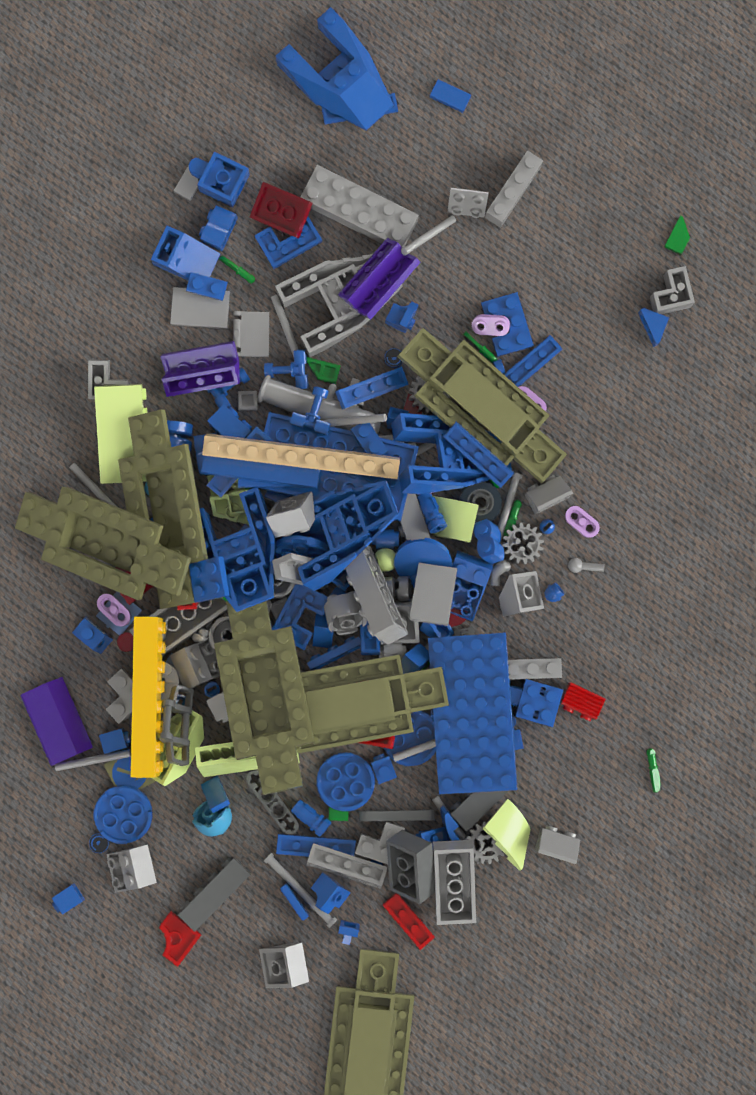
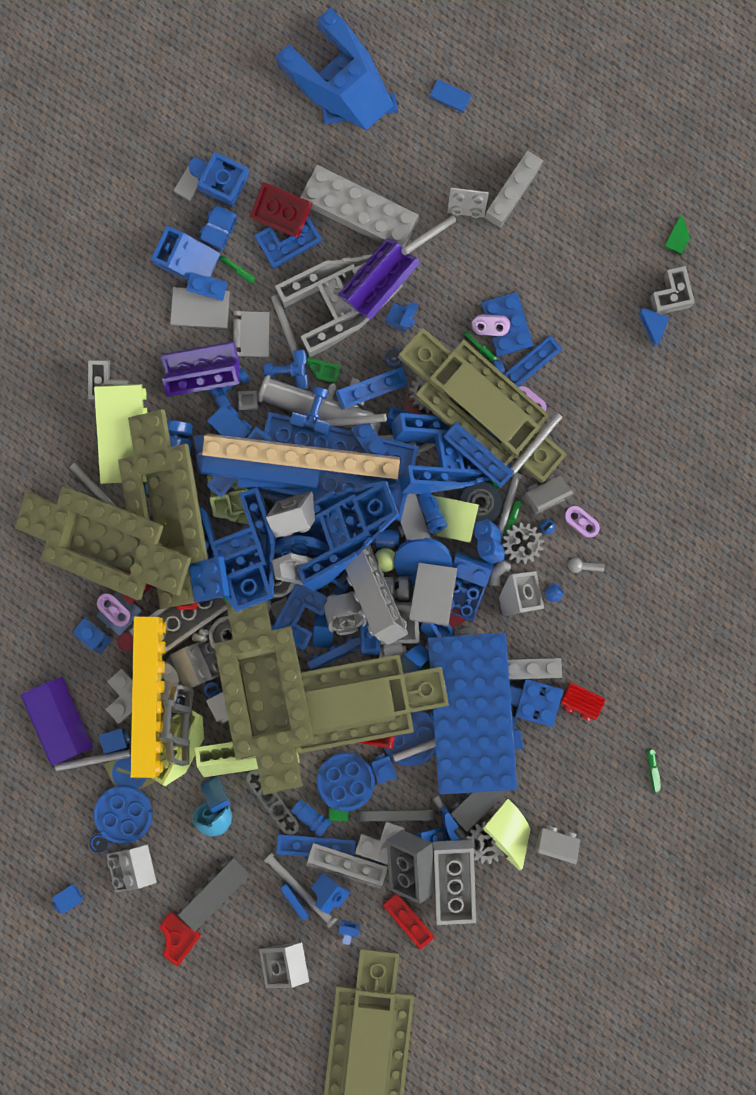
(536, 442): none -> light grey bar

